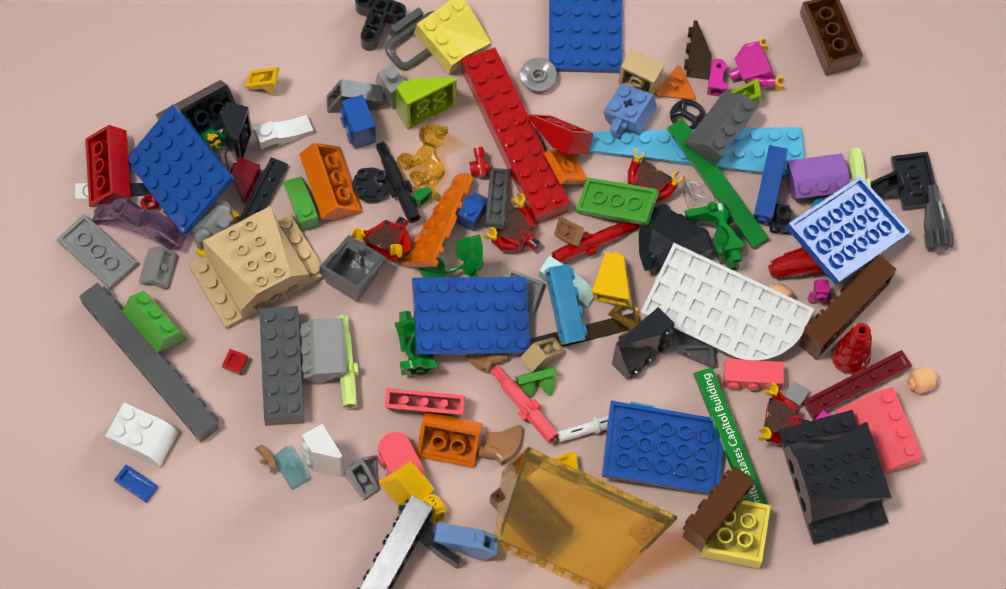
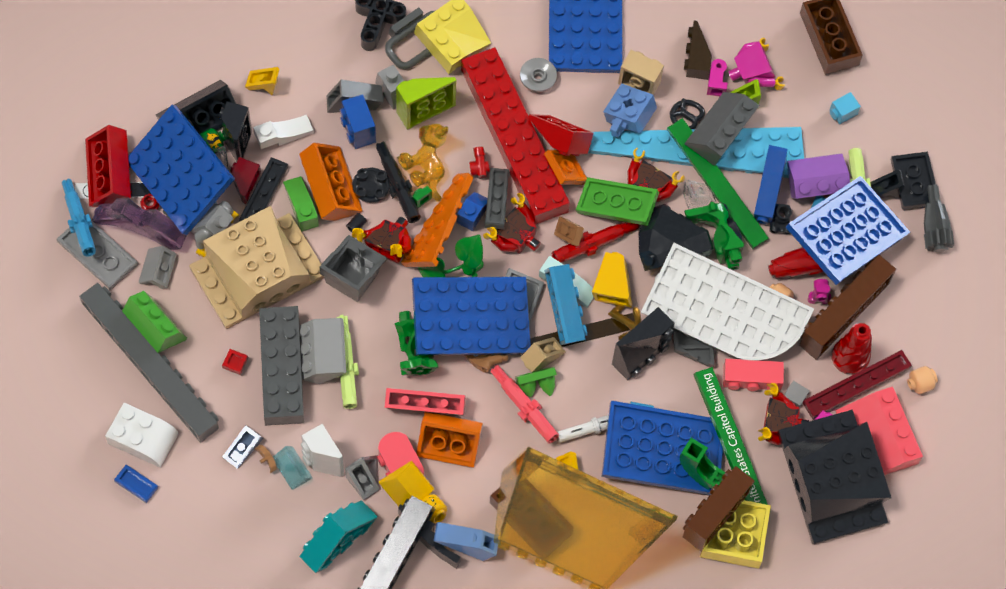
(80, 222): none -> dark azure piece
(242, 446): none -> slope
(337, 534): none -> teal brick
(357, 221): none -> black hinge
(502, 444): medium nougat arm -> none
(676, 86): orange piece -> none
(698, 466): none -> green arch
(844, 108): none -> medium azure brick

